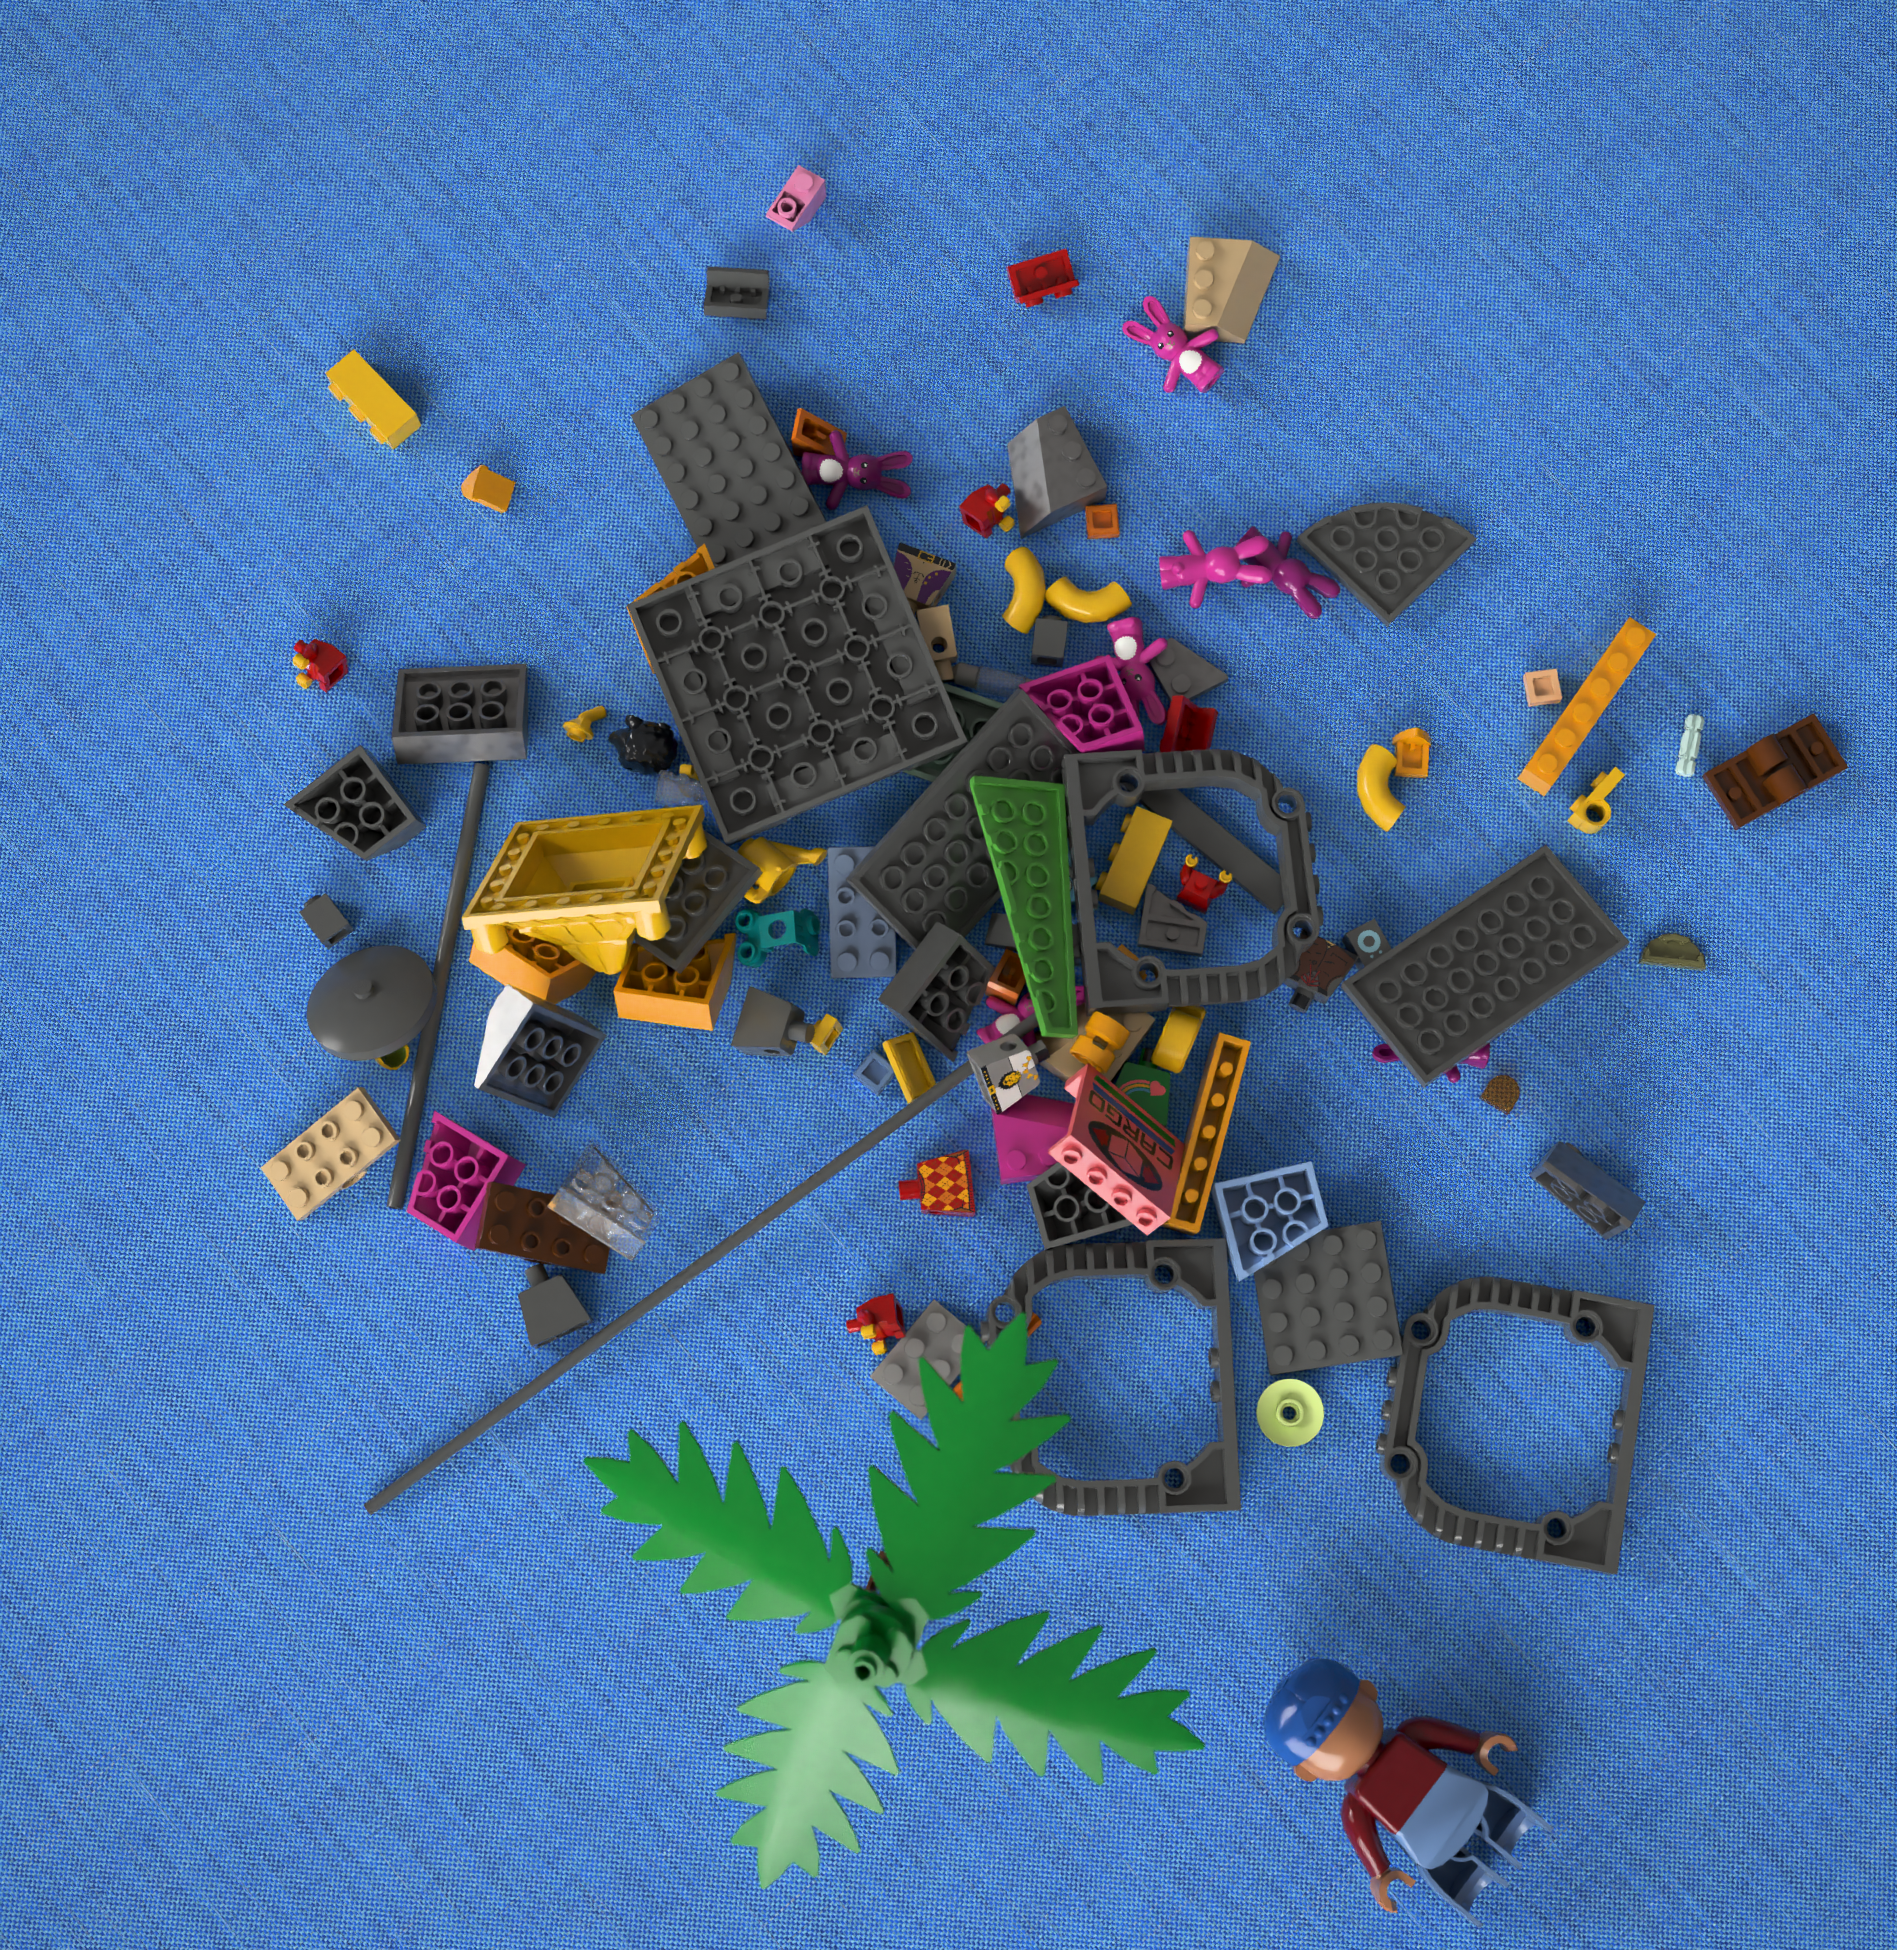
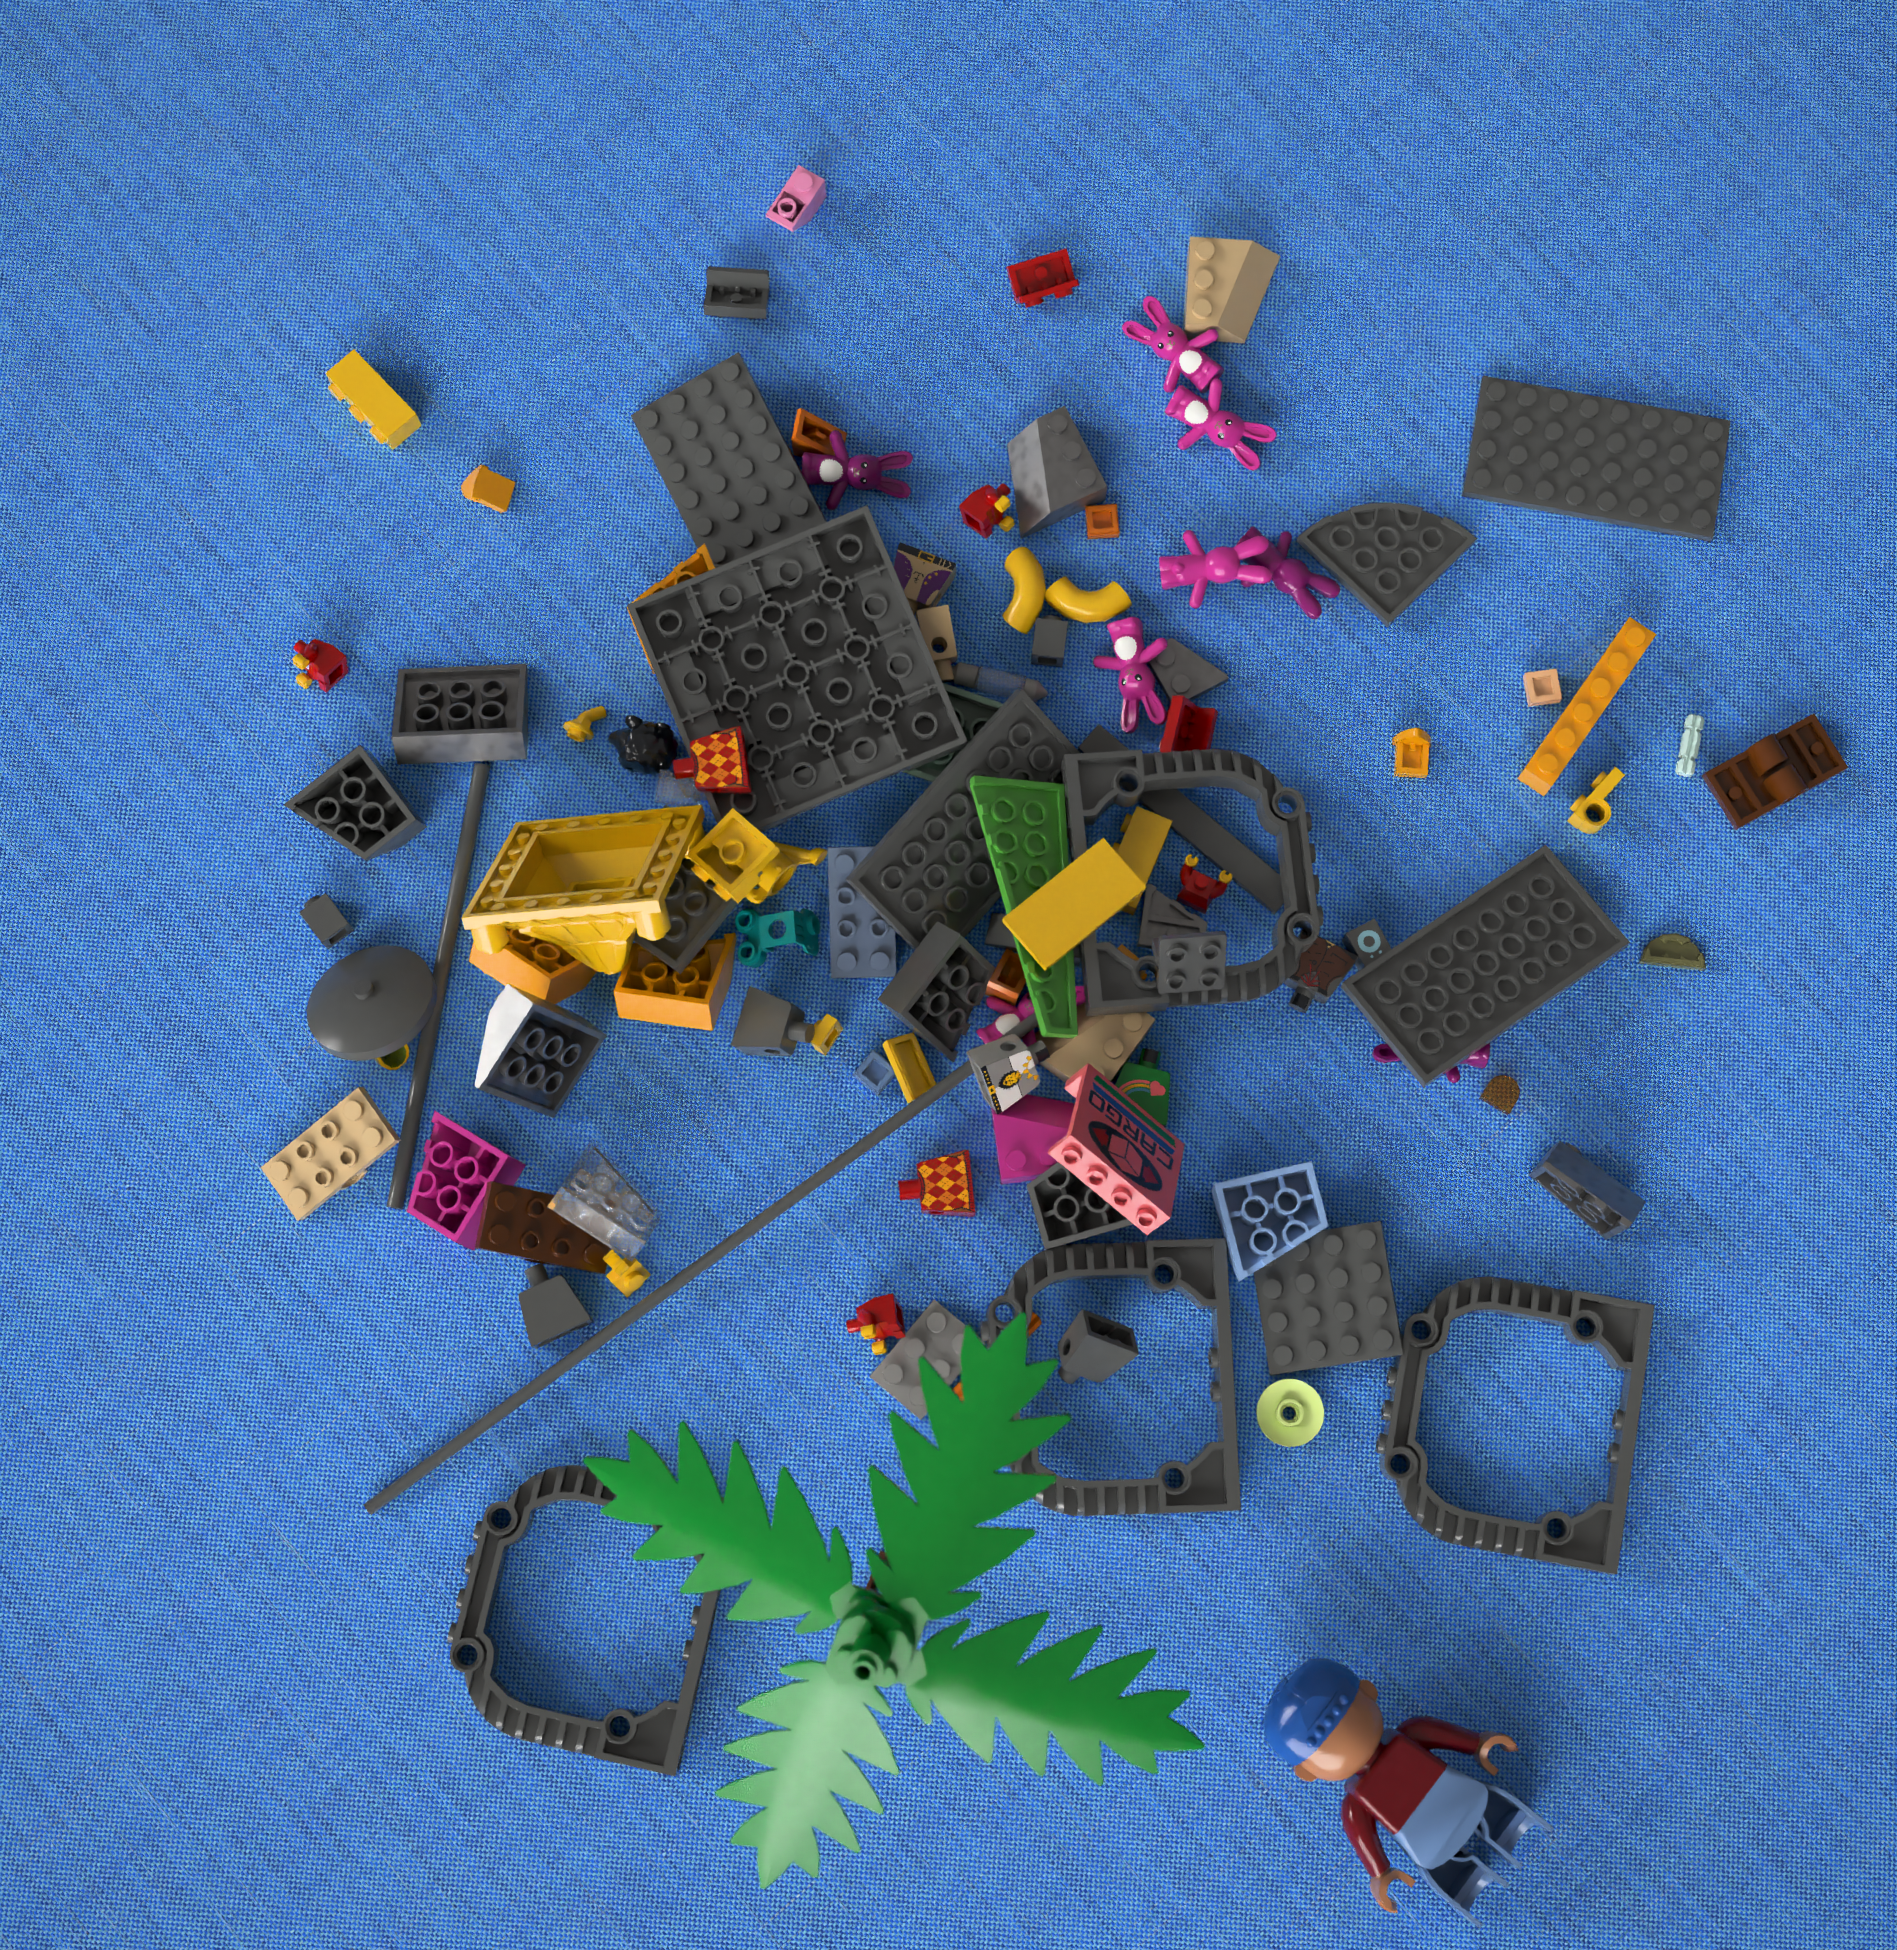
(625, 1274): none -> yellow plate
(655, 1737): none -> dark grey arch
(717, 763): none -> torso
(732, 856): none -> yellow plate
(1074, 904): none -> yellow tile
(1089, 707): dark pink wedge -> none
(1095, 1348): none -> dark grey torso
(1106, 1033): light orange wheel -> none
(1178, 1037): yellow animal -> none
(1190, 961): none -> dark grey bracket
(1207, 1131): light orange brick -> none
(1220, 425): none -> dark pink animal
(1374, 788): yellow cylinder -> none
(1596, 458): none -> dark grey plate

